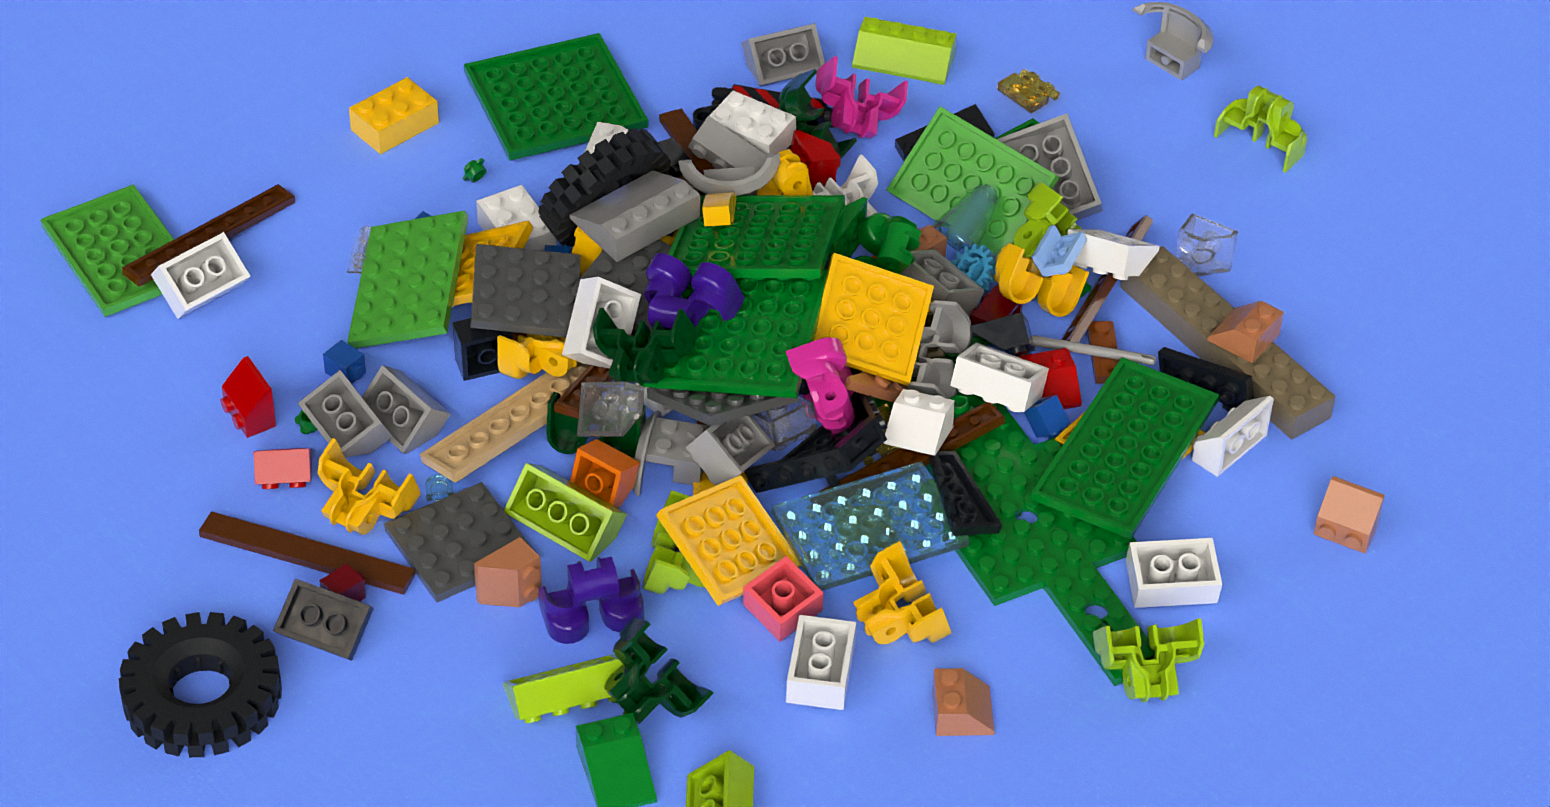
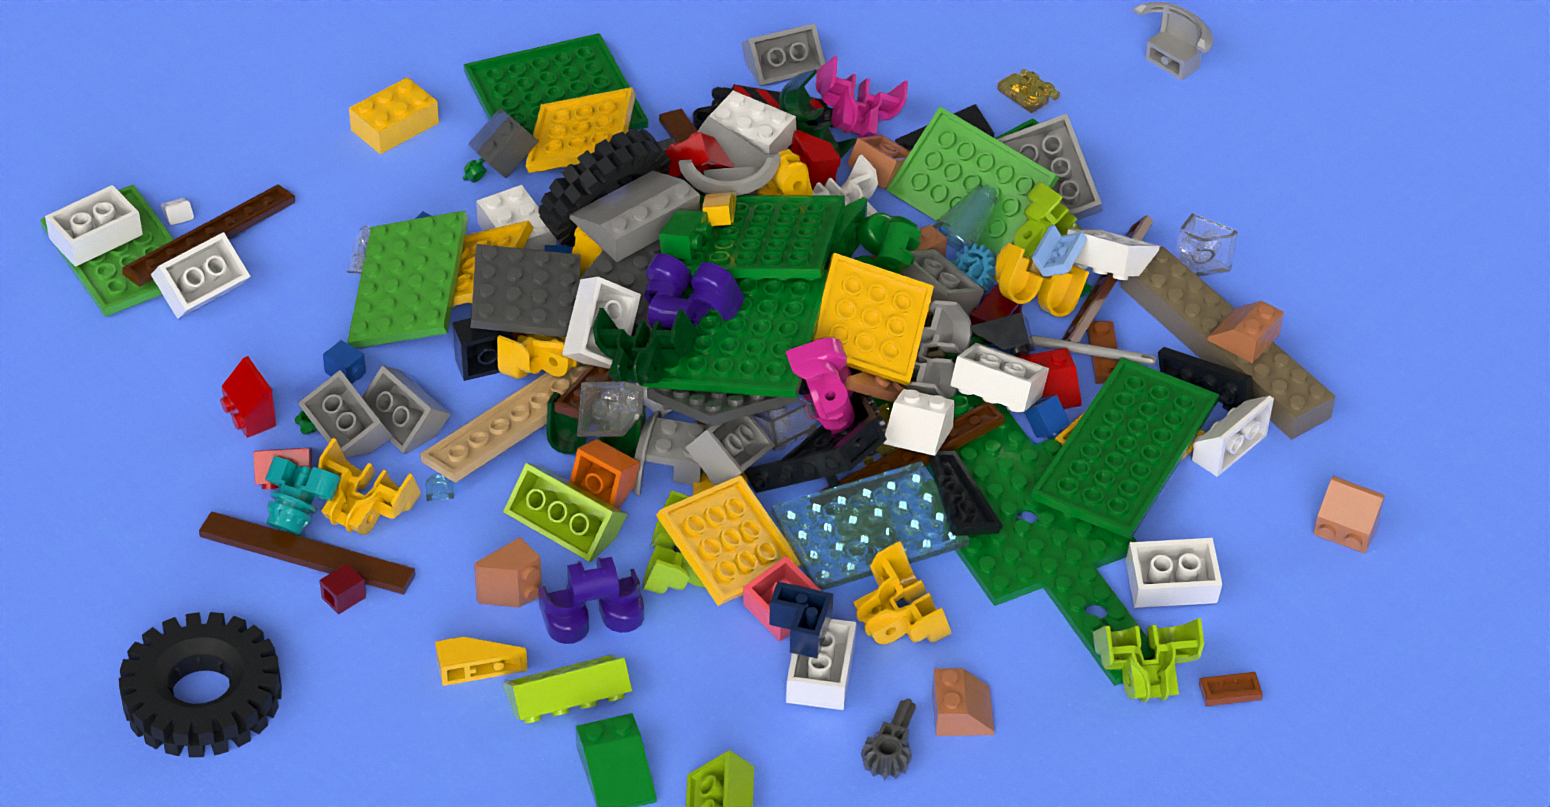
(93, 225): none -> white brick
(177, 211): none -> white slope
(296, 493): none -> teal beam
(323, 619): black plate -> none
(450, 537): dark grey plate -> none
(475, 659): none -> yellow slope
(503, 142): none -> dark grey slope
(577, 125): none -> yellow plate
(632, 688): dark green piece -> none
(685, 234): none -> green brick
(703, 152): none -> red slope
(805, 613): none -> dark blue brick
(882, 154): none -> nougat slope
(889, 749): none -> dark grey gear
(904, 50): lime slope -> none
(1230, 689): none -> dark orange plate
(1270, 109): lime piece -> none

